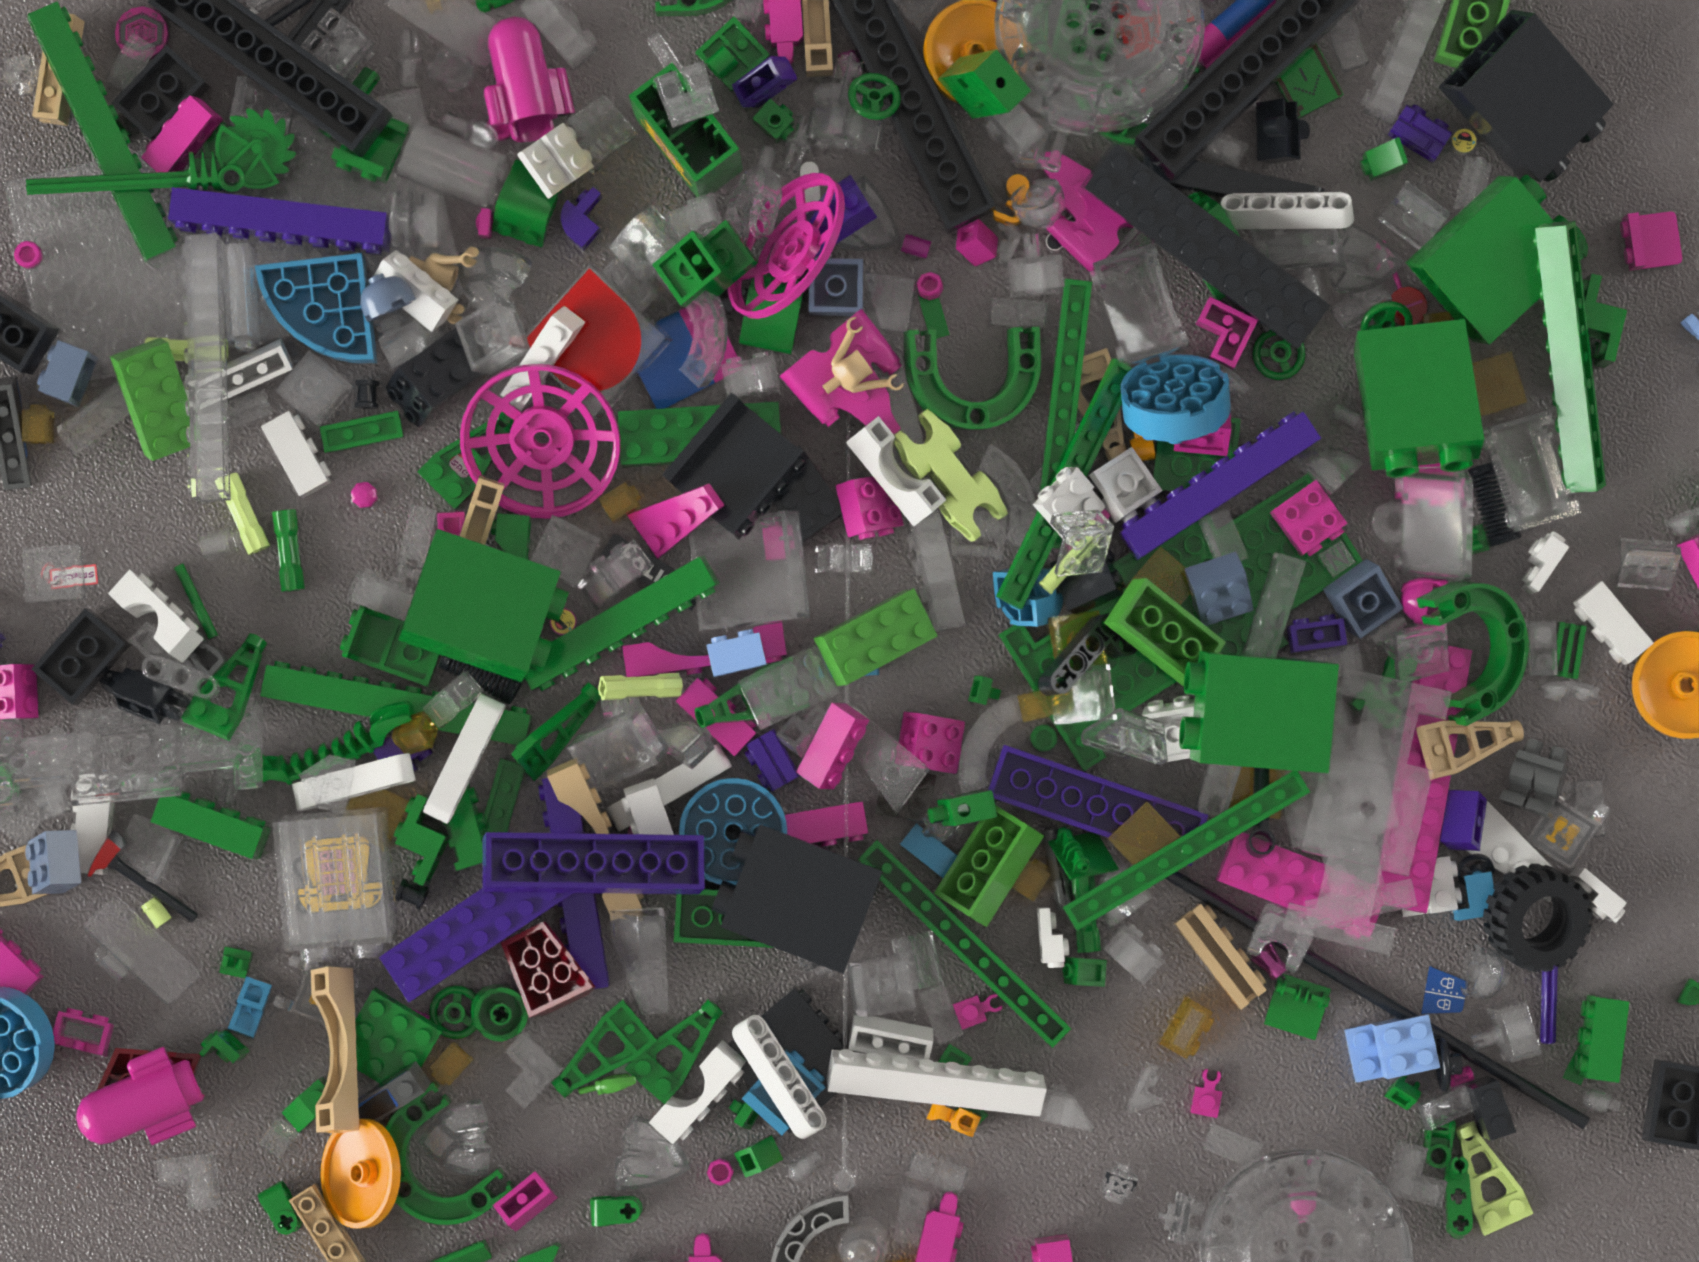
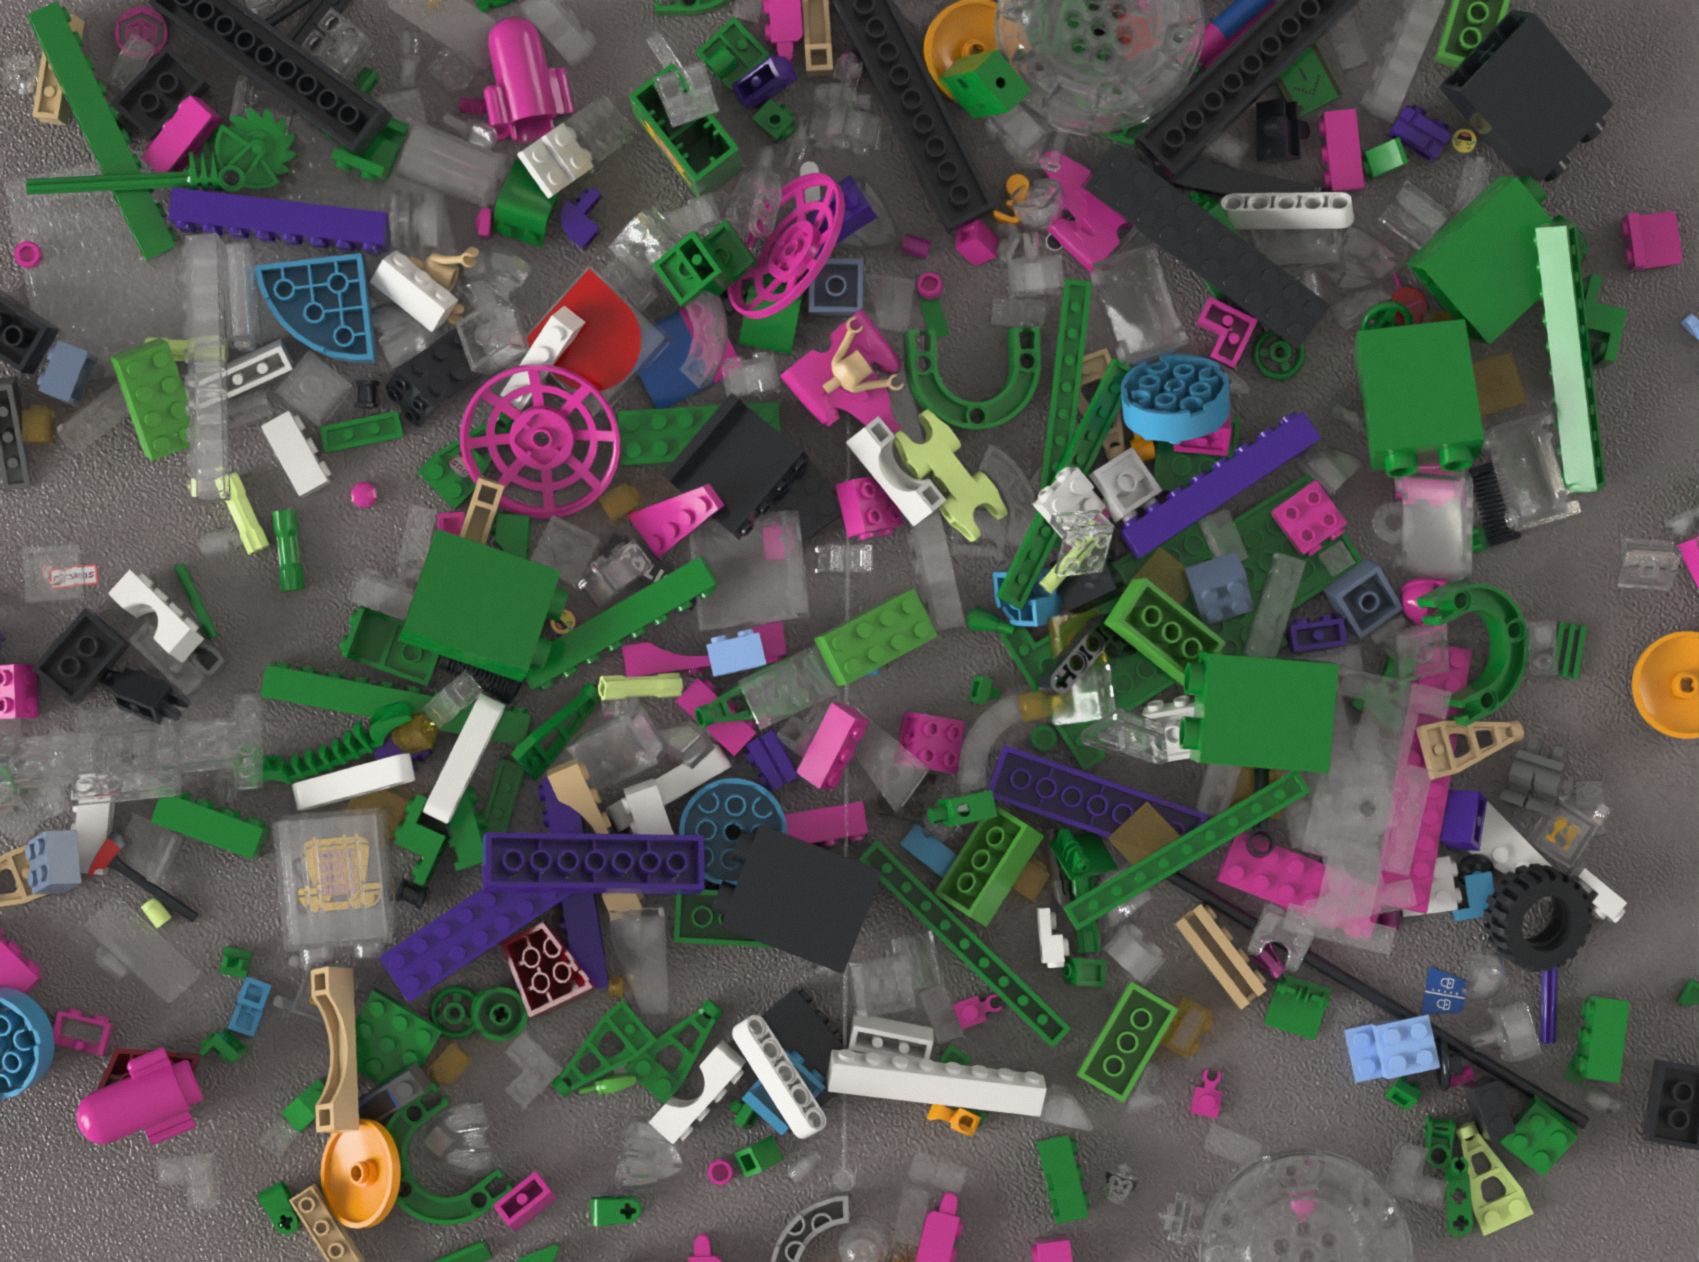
(168, 673): clear beam -> none
(215, 718): green plate -> none
(330, 782): clear slope -> none
(385, 296): sand blue cylinder -> none
(463, 106): none -> dark pink piece
(616, 987): none -> clear yellow bush
(872, 108): green piece -> none
(982, 620): none -> green cone
(1063, 1178): none -> green wedge
(1126, 1041): none -> bright green brick
(1341, 151): none -> dark pink brick
(1391, 919): none -> magenta piece
(1445, 1107): clear tile -> none
(1540, 1135): none -> green brick
(1545, 556): white plate -> none
(1562, 689): clear slope -> none
(1612, 623): white brick -> none

